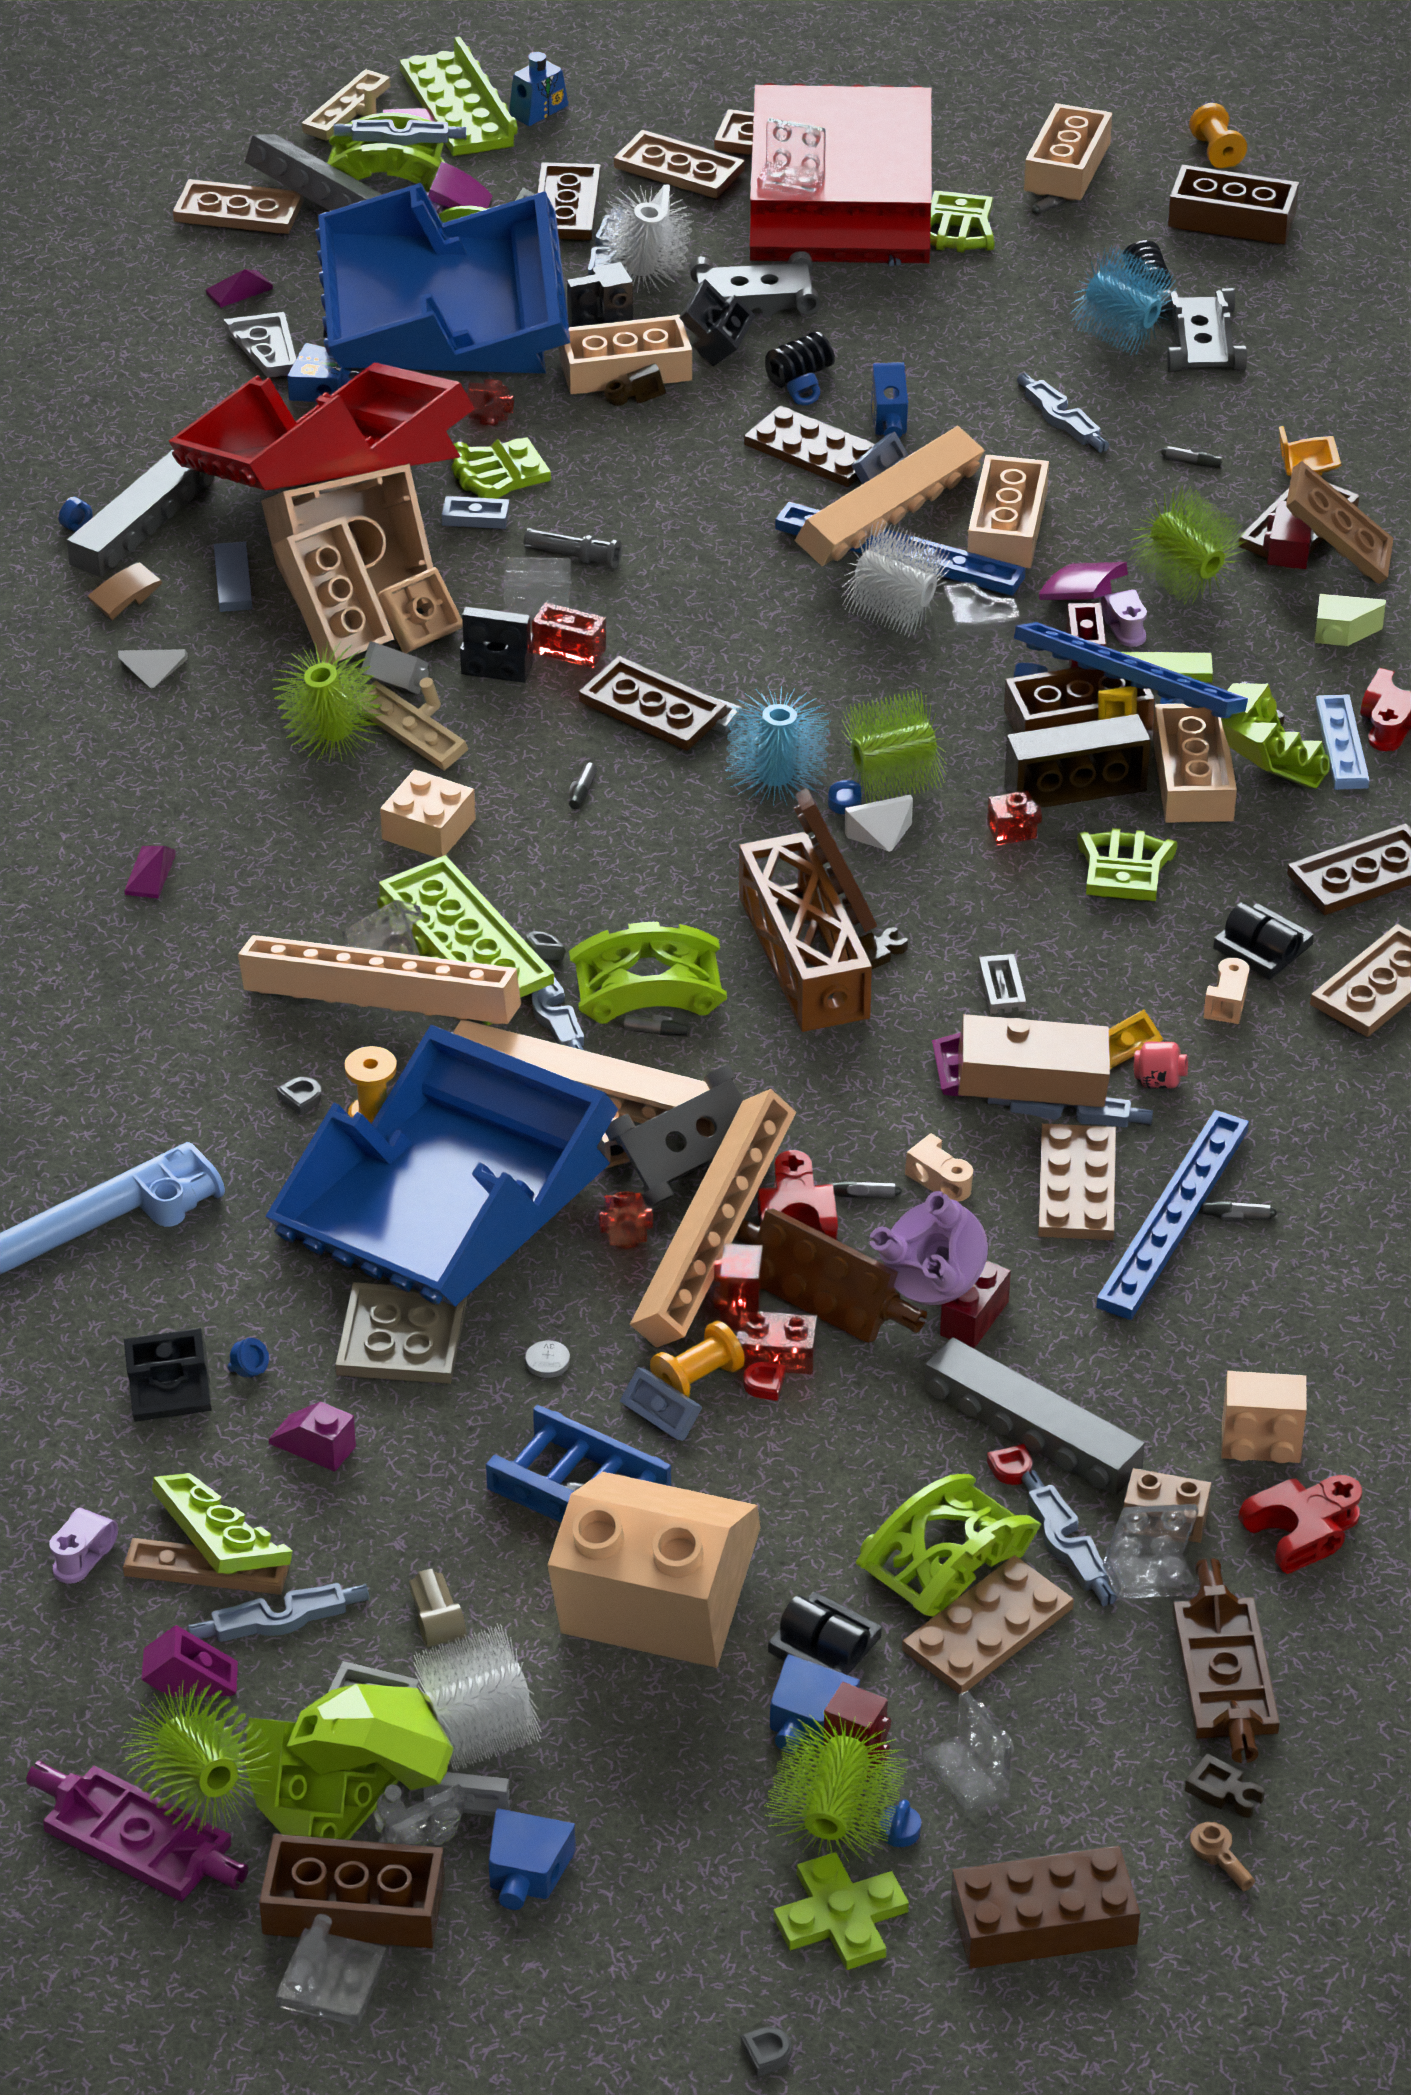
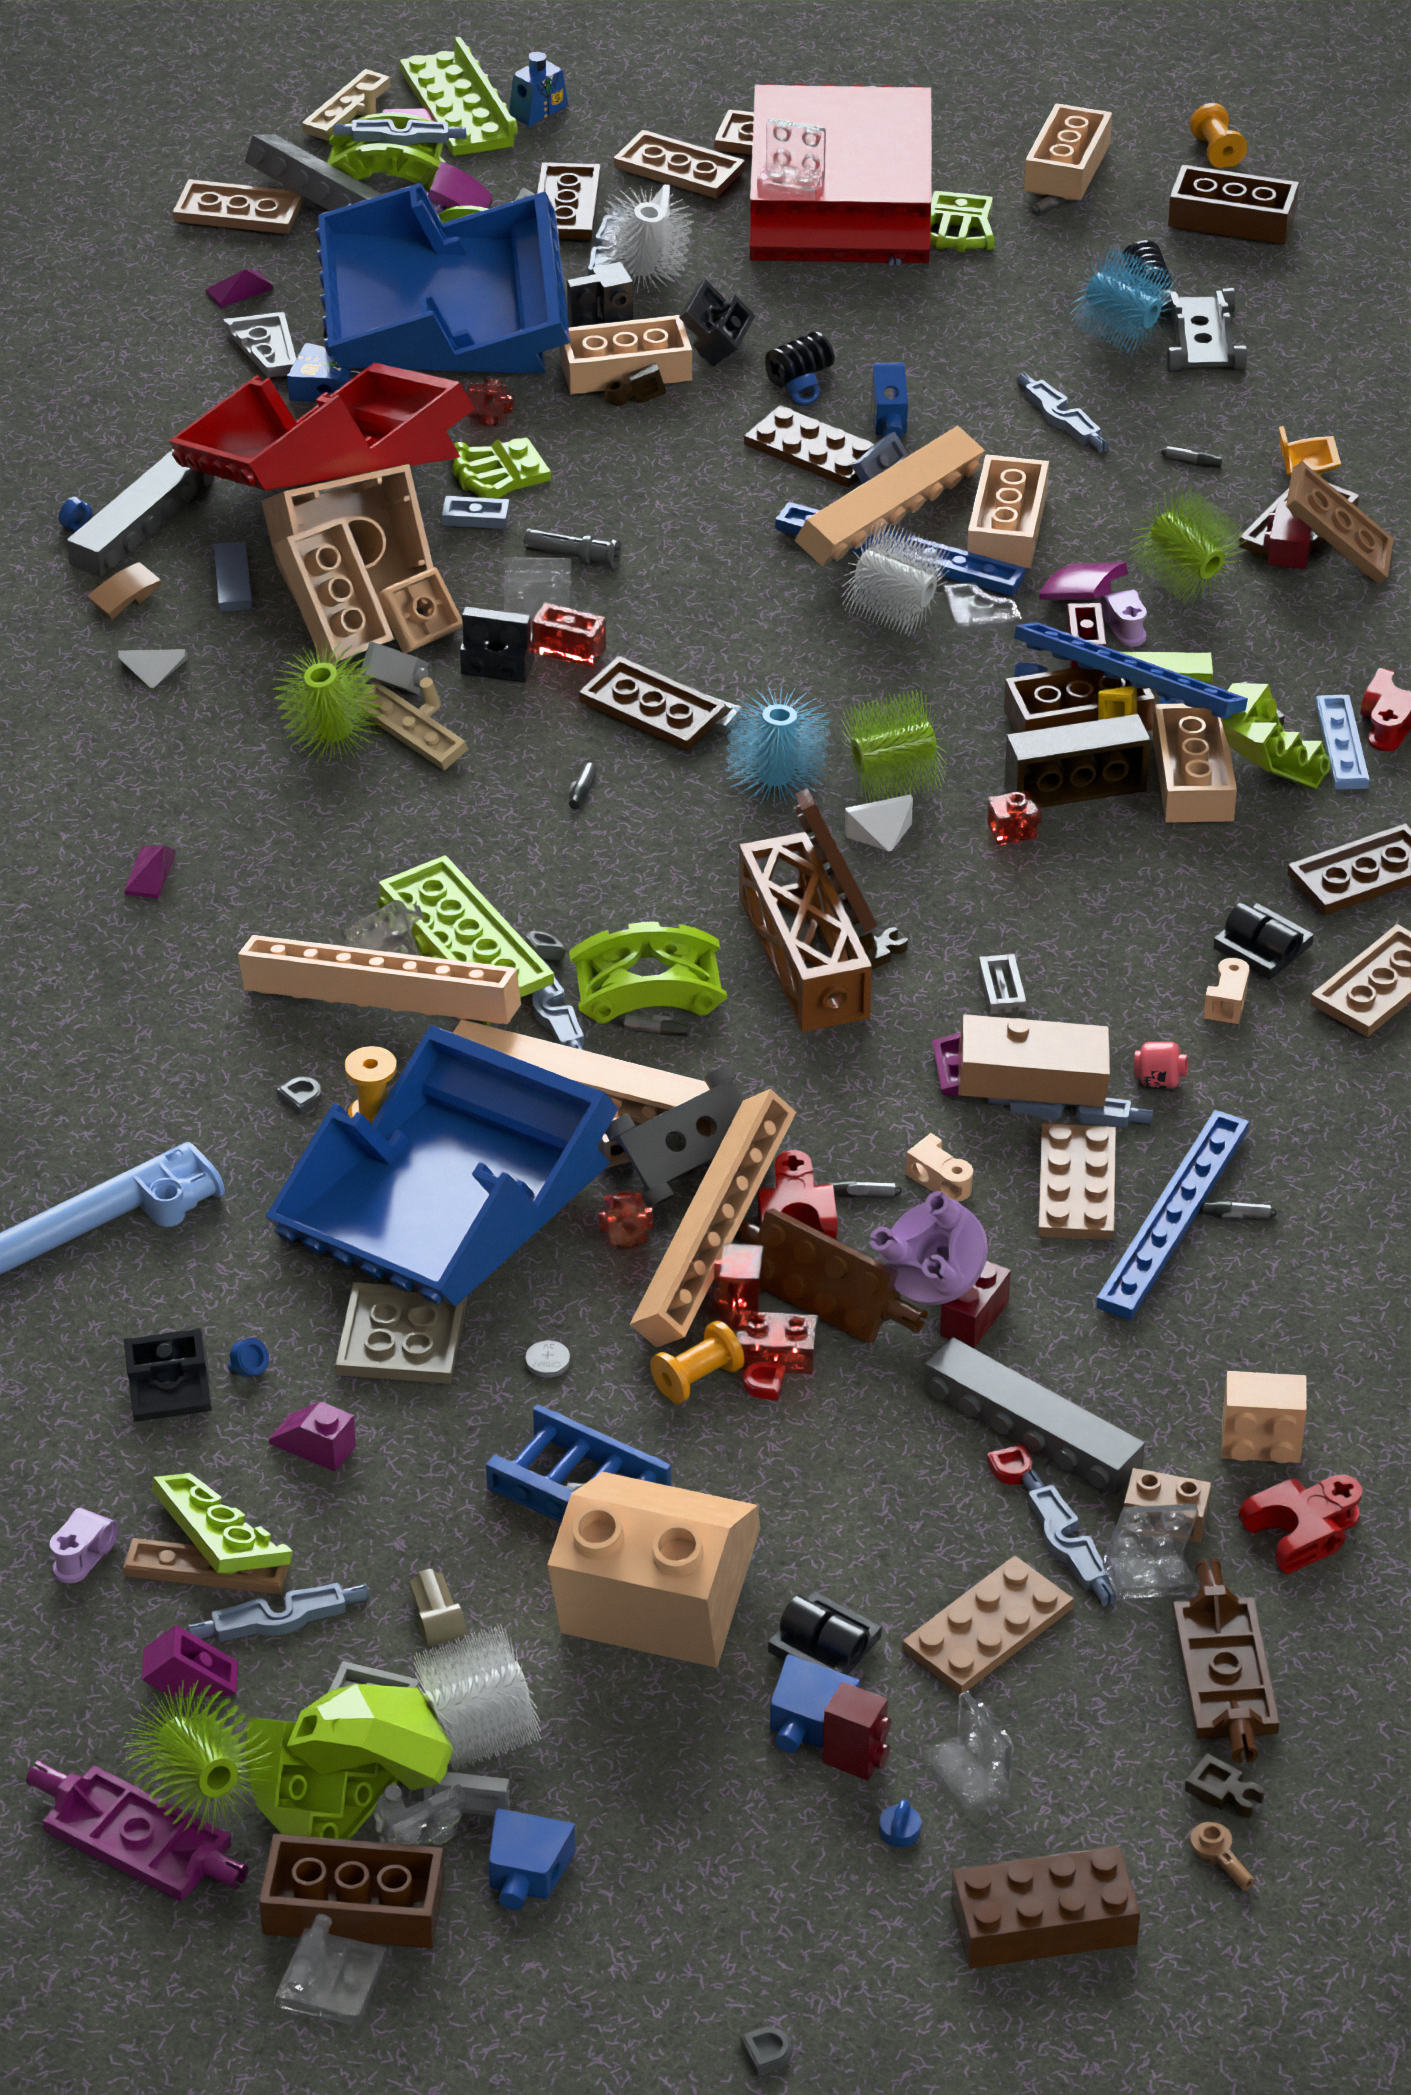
(428, 814): light nougat brick -> none
(661, 1404): sand blue plate -> none
(763, 286): dark grey piece -> none
(836, 1787): lime piece -> none
(841, 1910): lime plate -> none
(844, 795): blue tile -> none
(950, 1498): lime fence -> none
(1124, 876): lime plate -> none
(1130, 1036): yellow slope -> none
(1347, 619): yellowish green slope -> none

